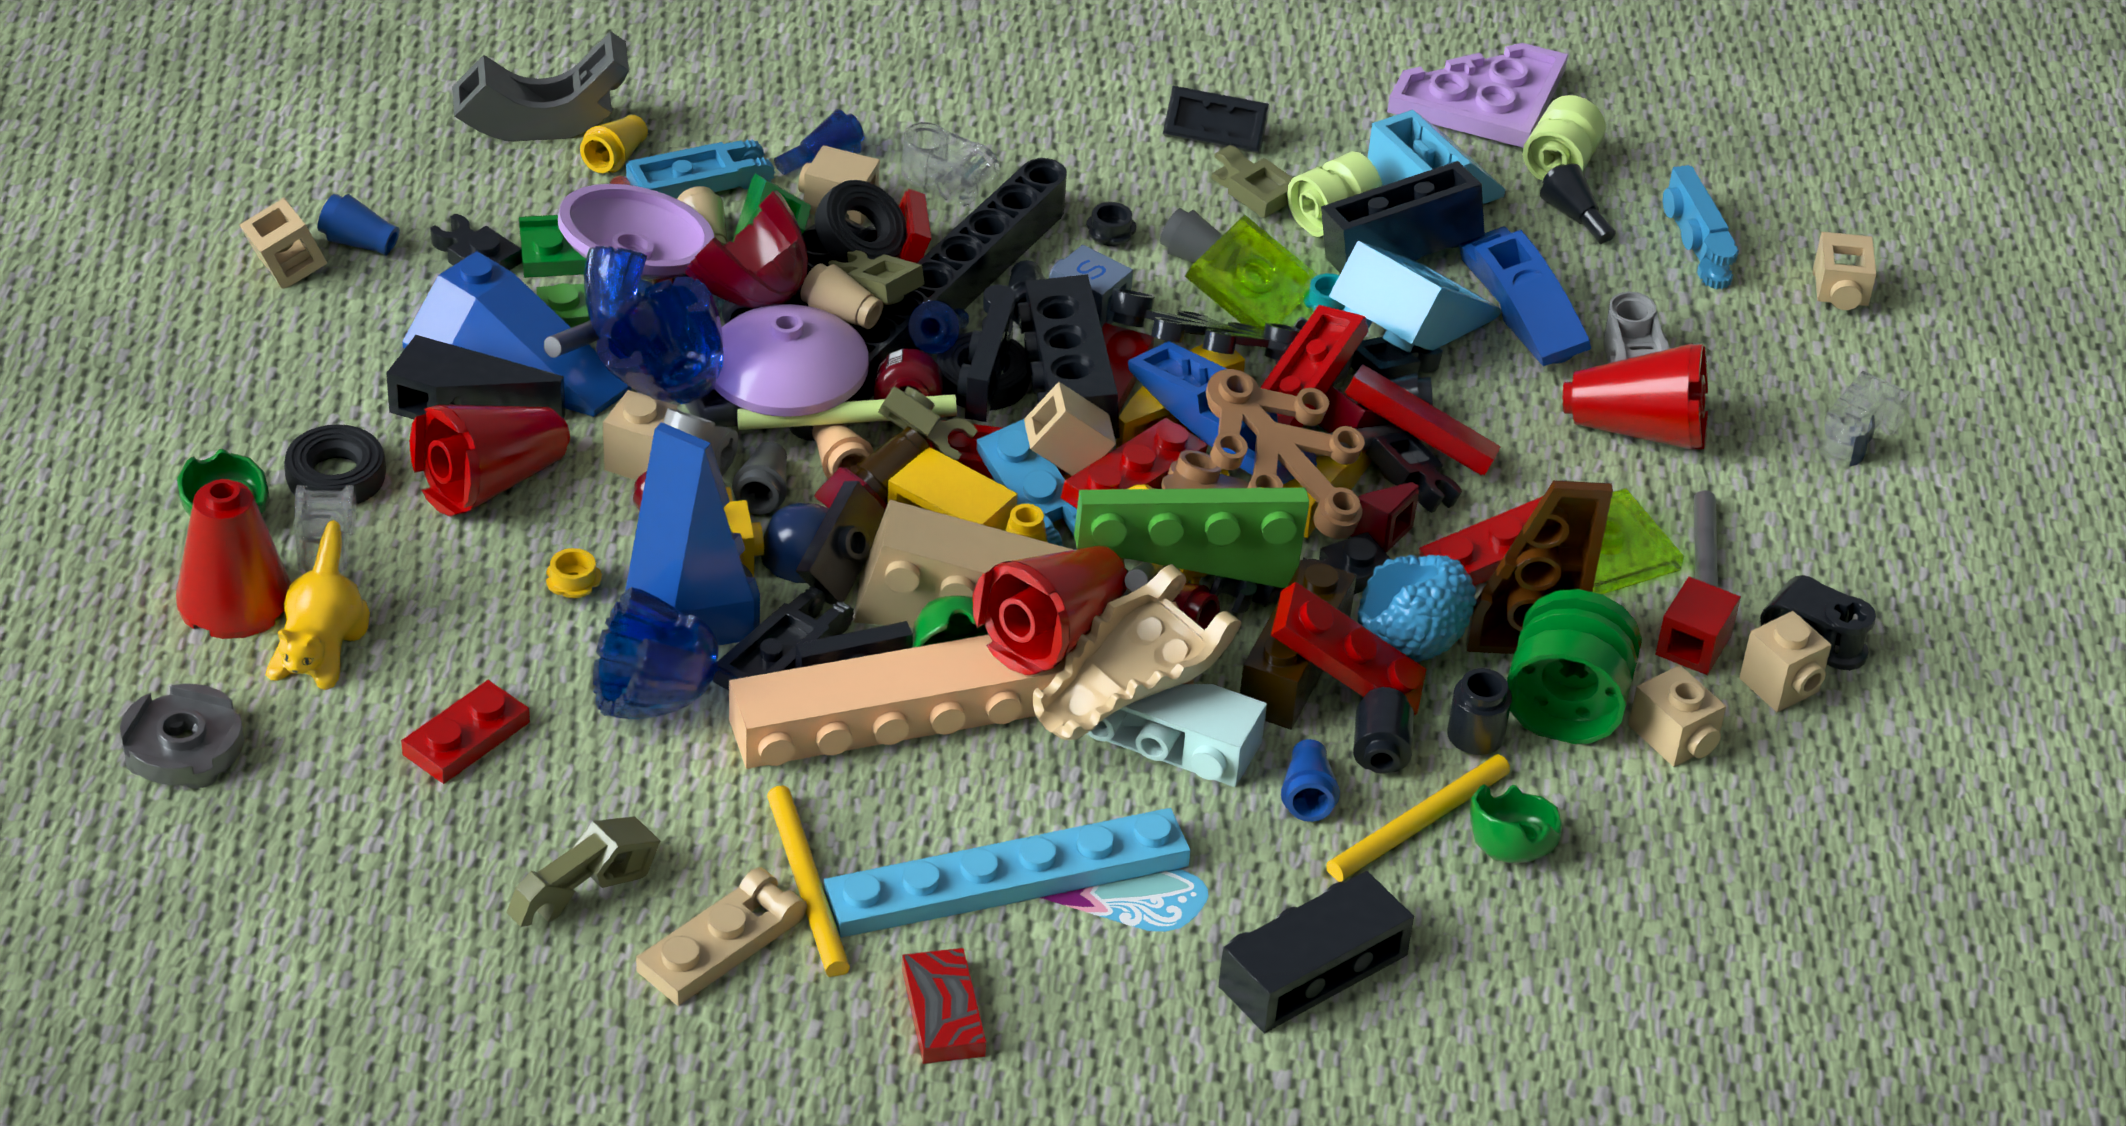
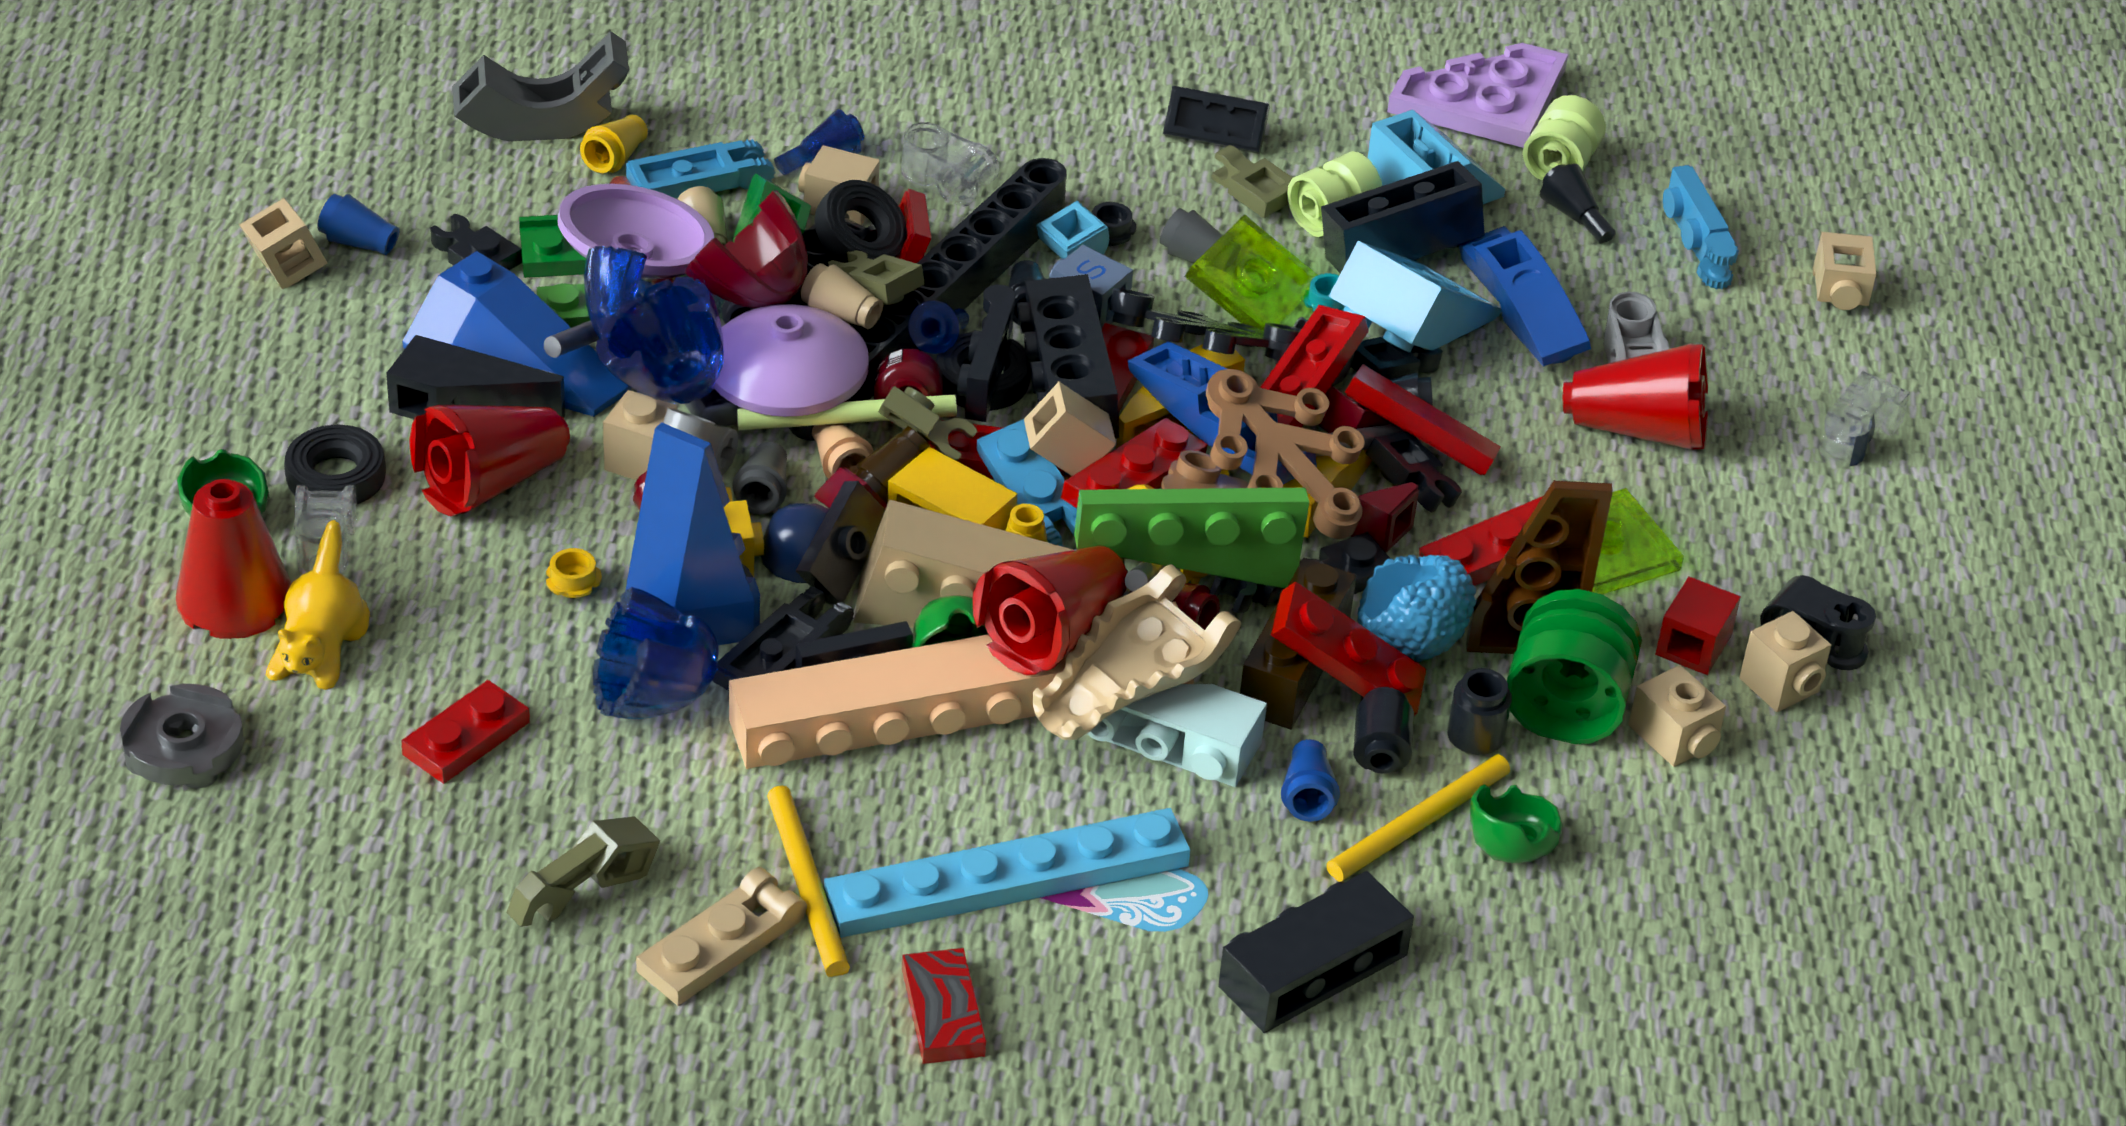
(1072, 228): none -> medium azure brick
(1705, 537): flat silver bar -> none

